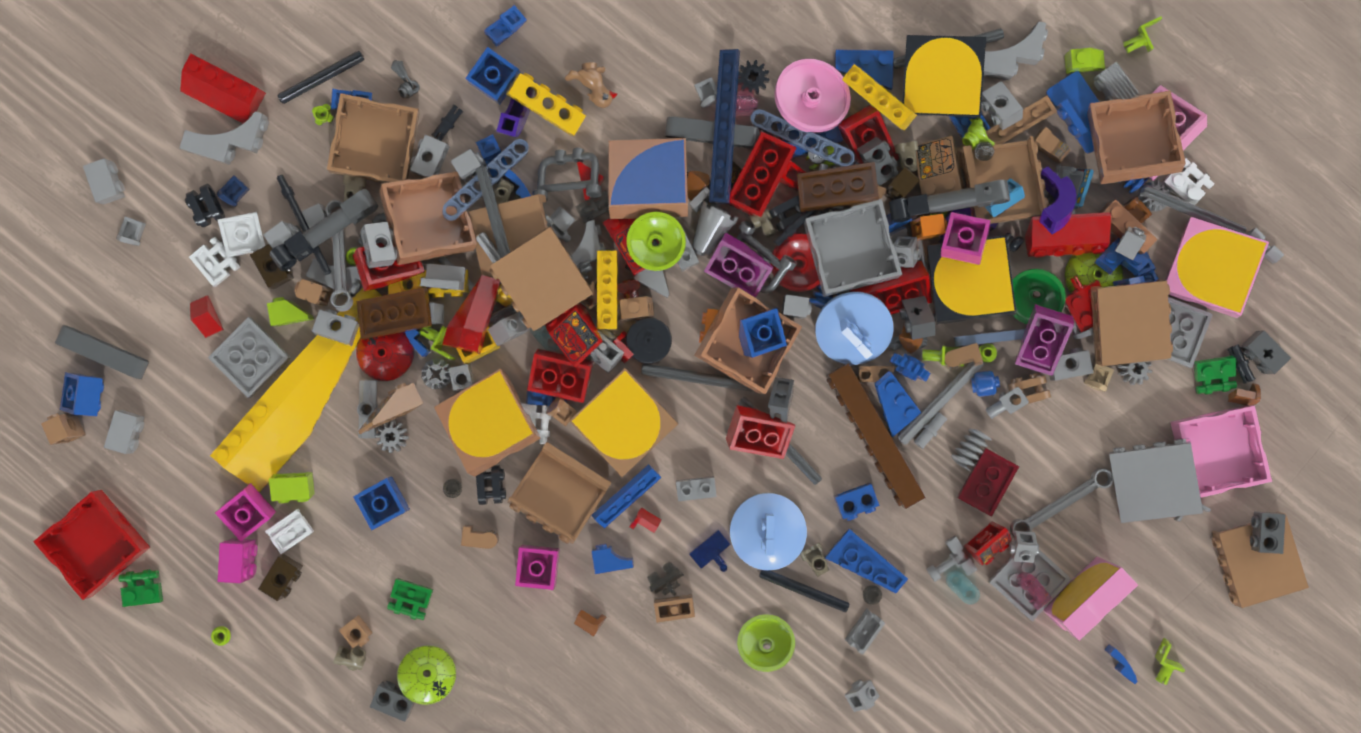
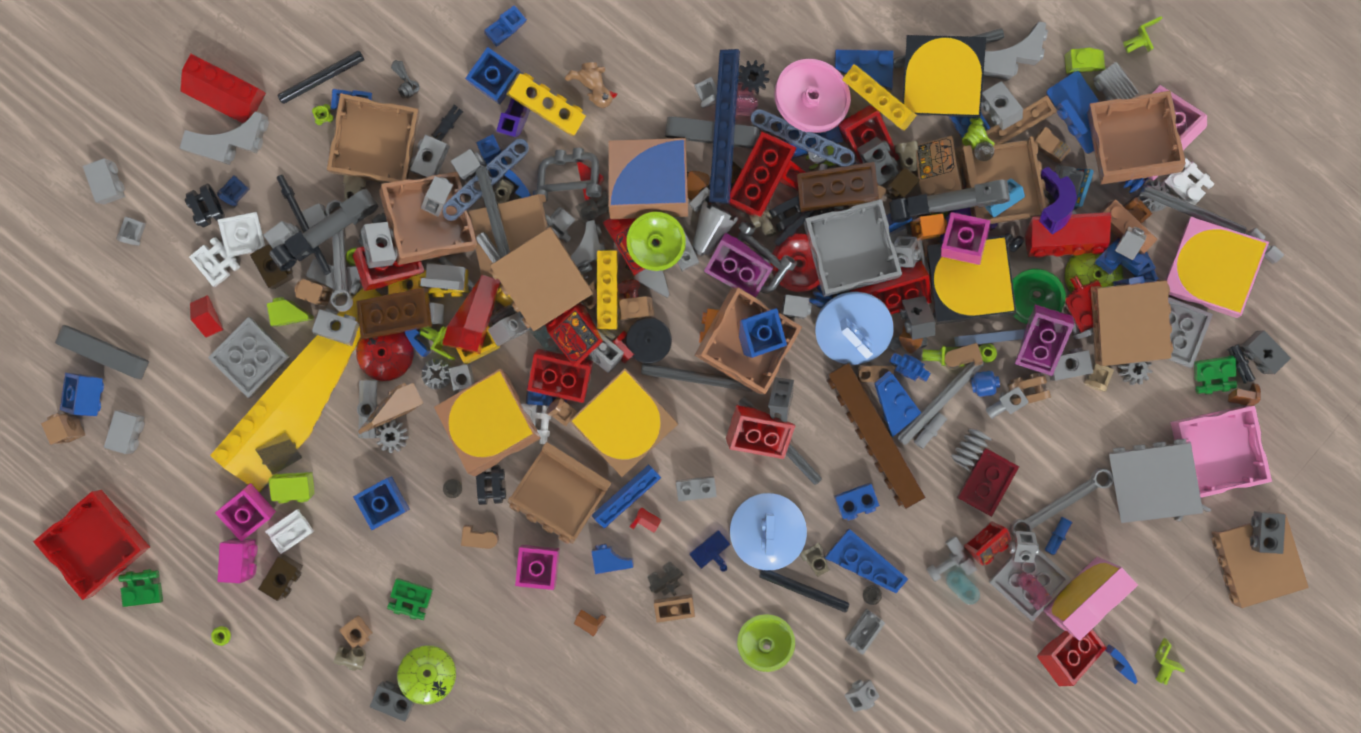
(278, 453): none -> clear smoke piece
(436, 195): none -> light grey brick
(1058, 536): none -> blue axle
(1069, 658): none -> red slope

